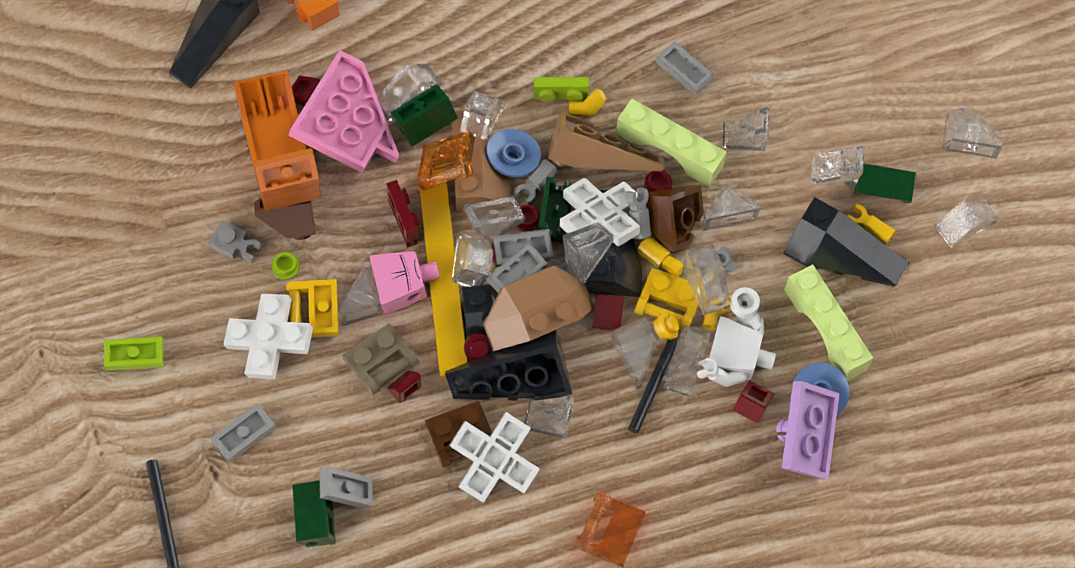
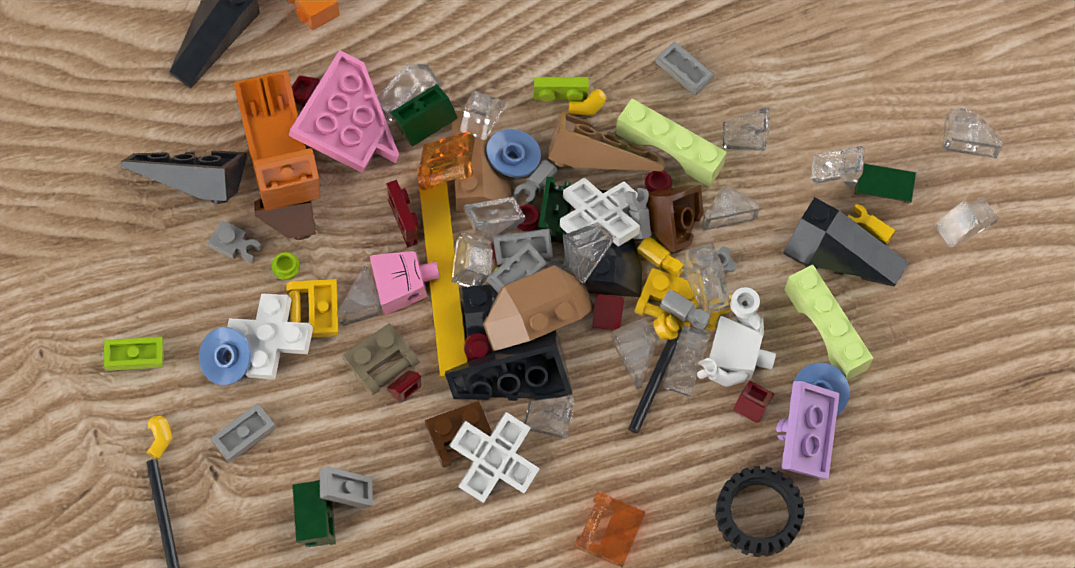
(162, 435): none -> yellow arm
(205, 177): none -> wedge
(214, 356): none -> medium blue dish
(684, 310): none -> light grey bar
(766, 478): none -> black tyre

